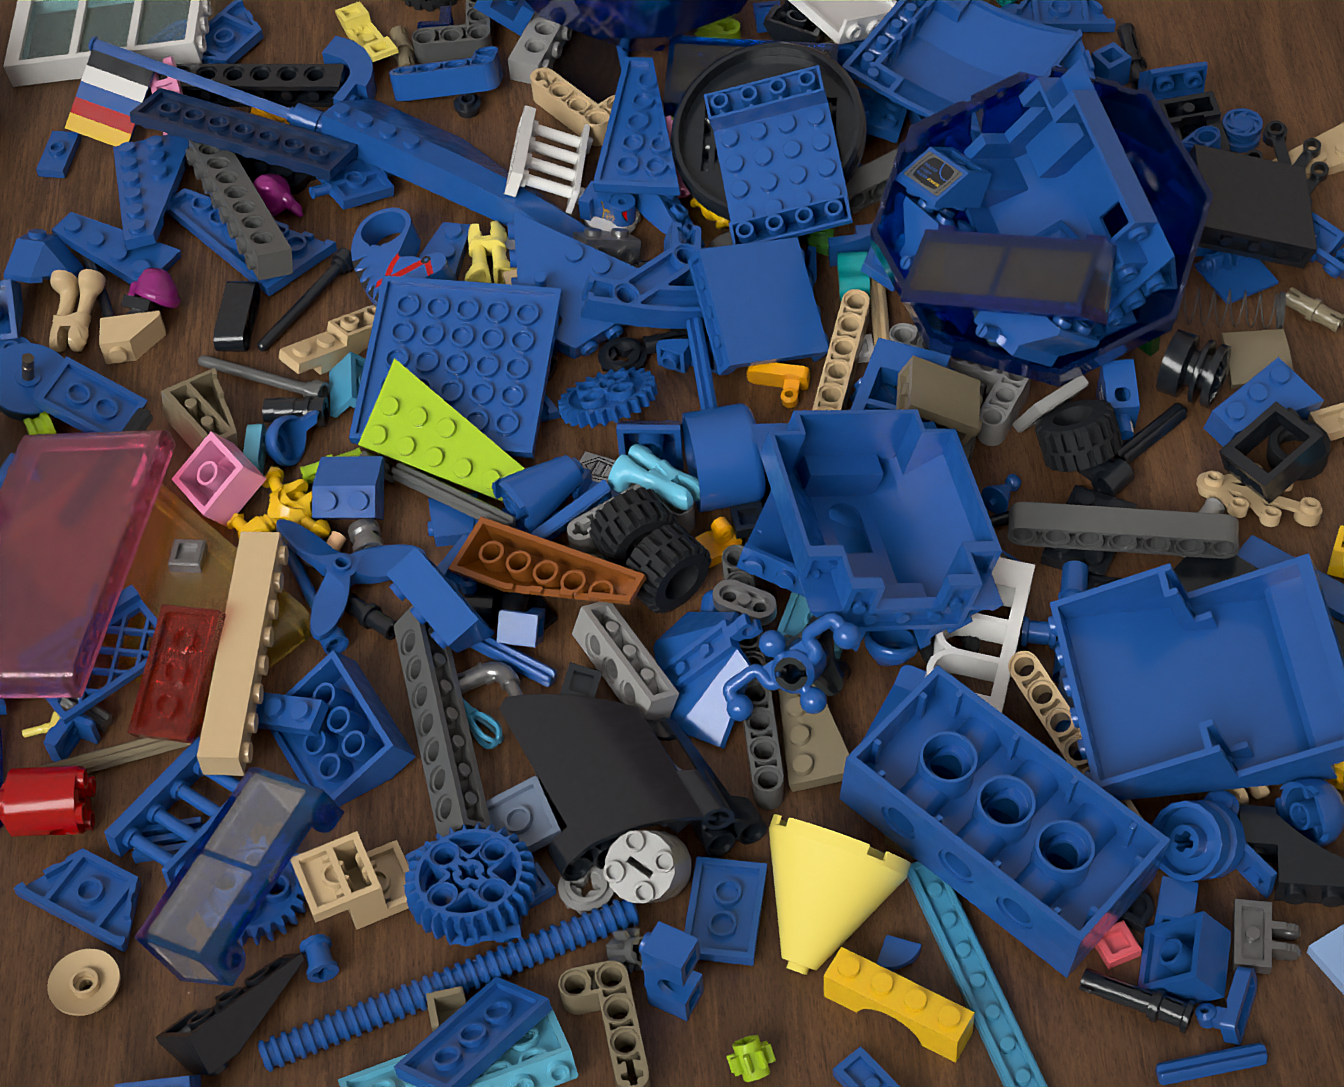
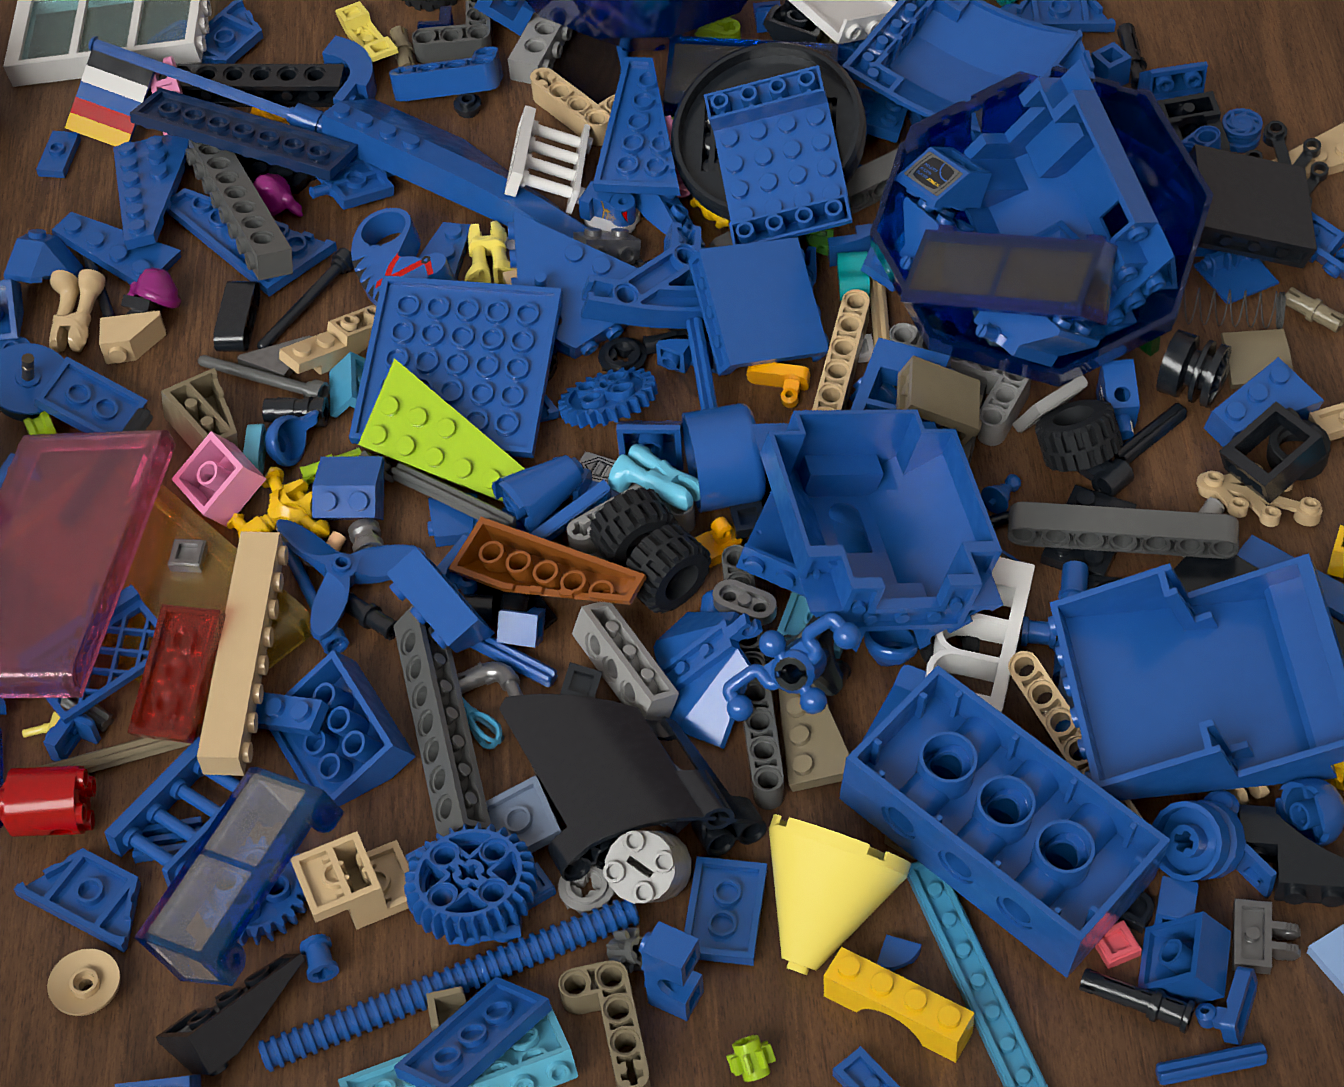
(268, 359): none -> flat silver tile

